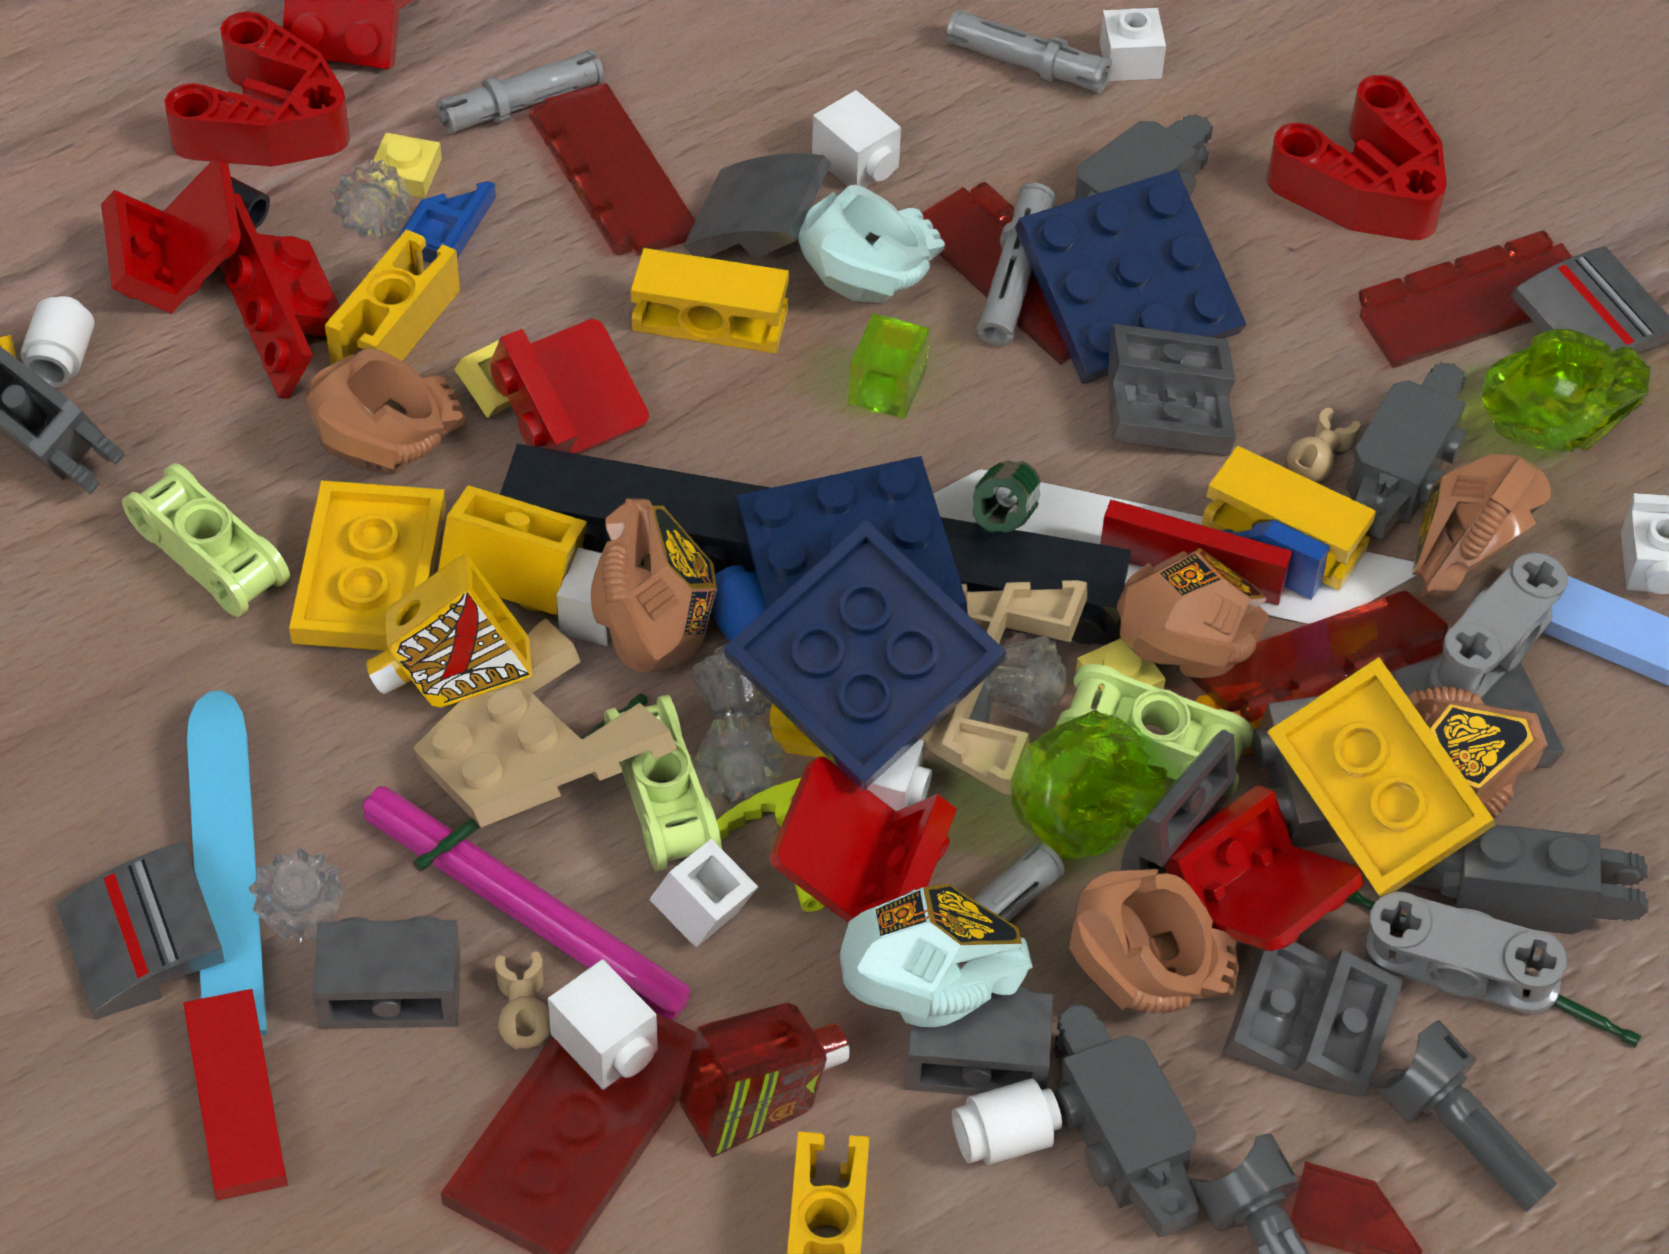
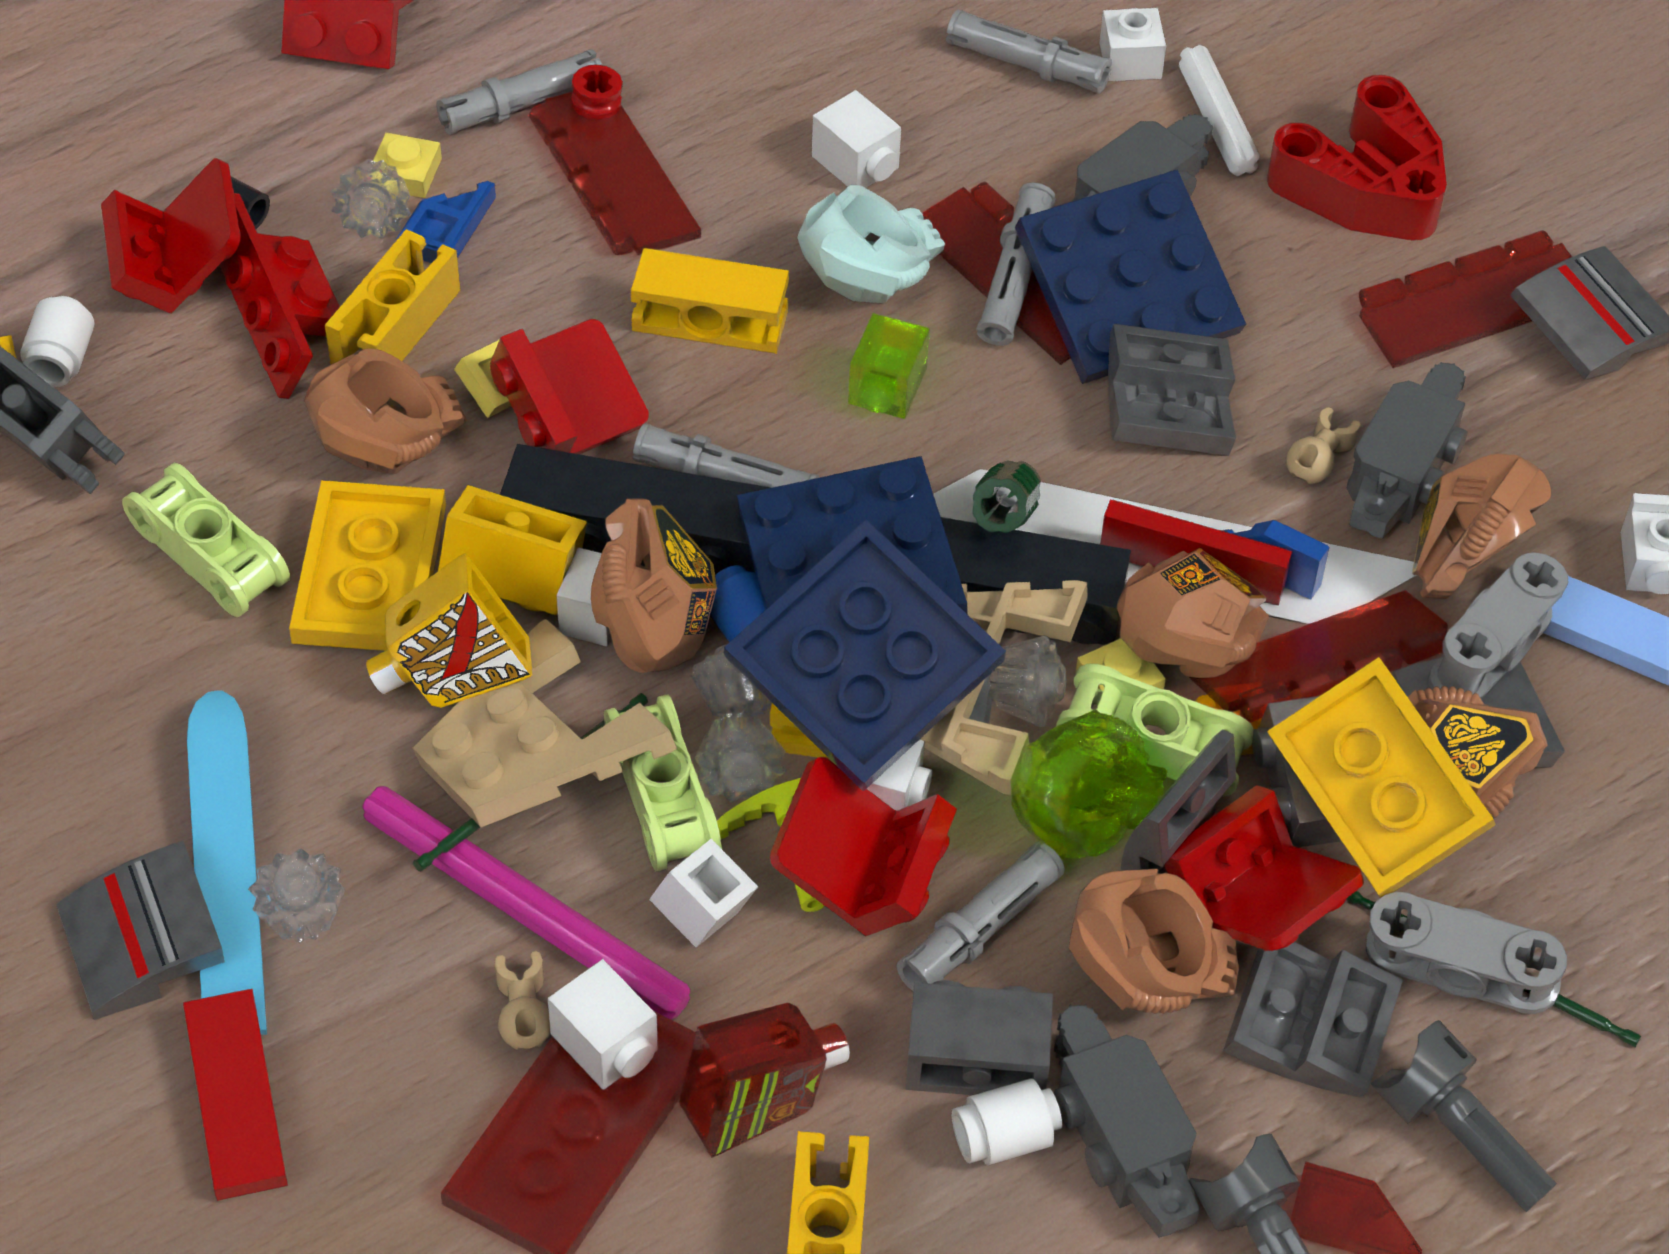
(287, 108): red connector -> none
(387, 973): flat silver brick -> none
(587, 89): none -> red bush
(702, 458): none -> light grey pin
(758, 204): flat silver slope -> none
(910, 951): light aqua helmet -> none
(1216, 104): none -> white axle
(1258, 491): yellow piece -> none
(1541, 879): dark grey hinge -> none
(1550, 402): clear neon green helmet -> none

